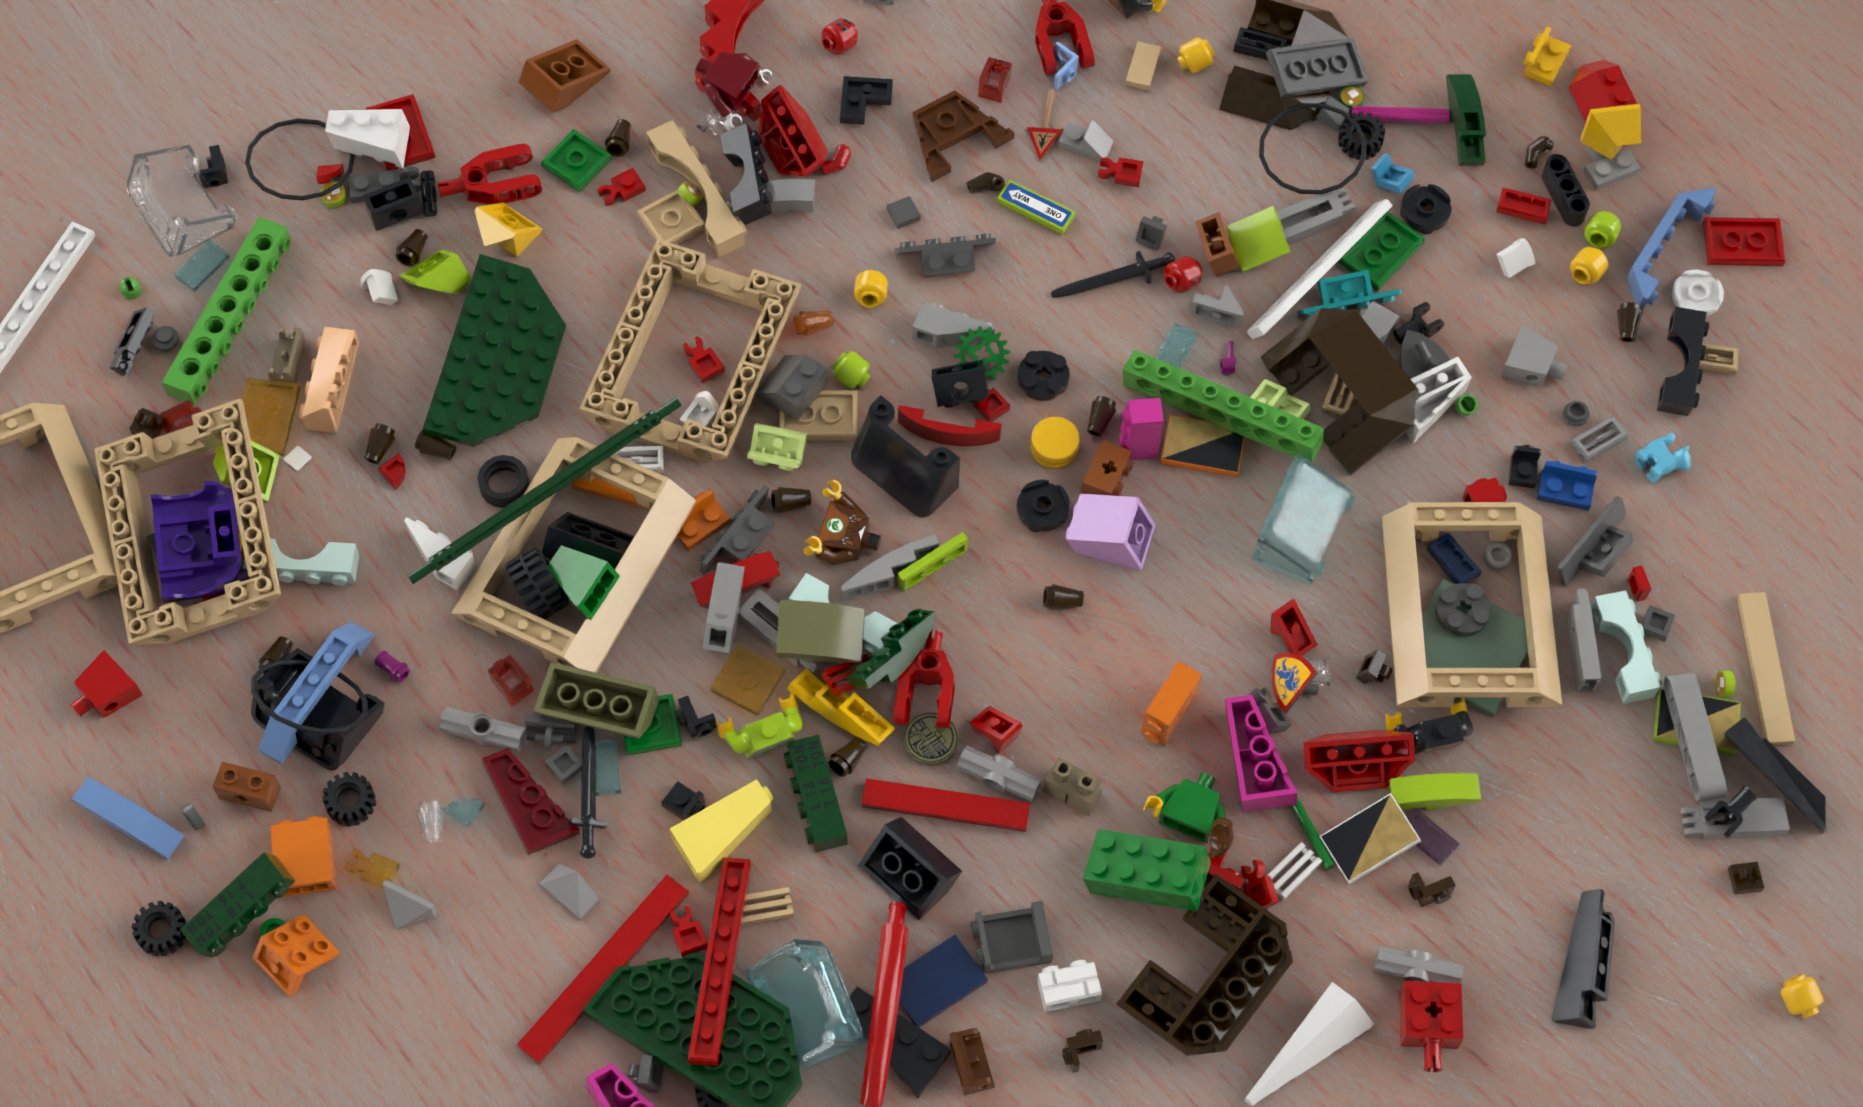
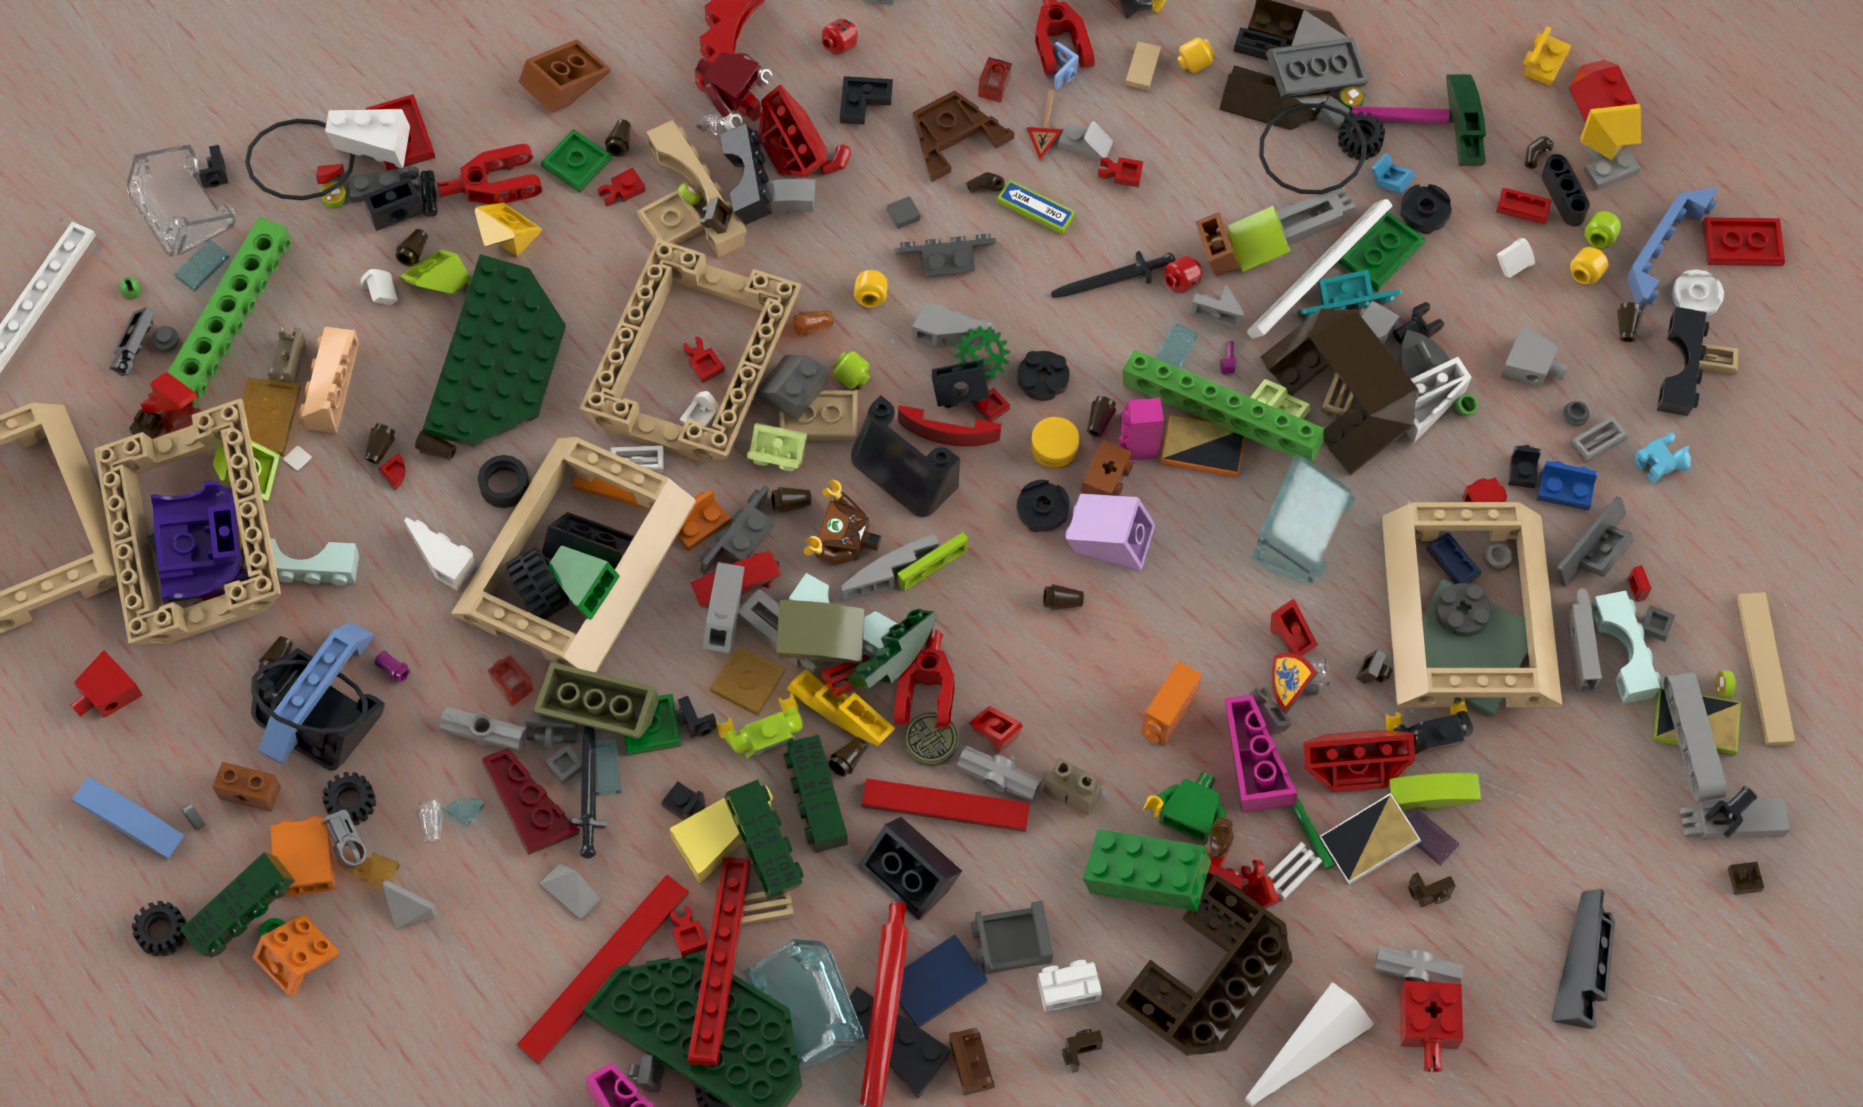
(167, 395): none -> red slope
(344, 833): none -> dark grey piece
(544, 490): dark green axle -> none
(716, 215): none -> dark brown tile
(763, 839): none -> dark green brick
(1151, 232): dark grey tile -> none
(1779, 772): black wedge -> none
(1801, 995): yellow head -> none

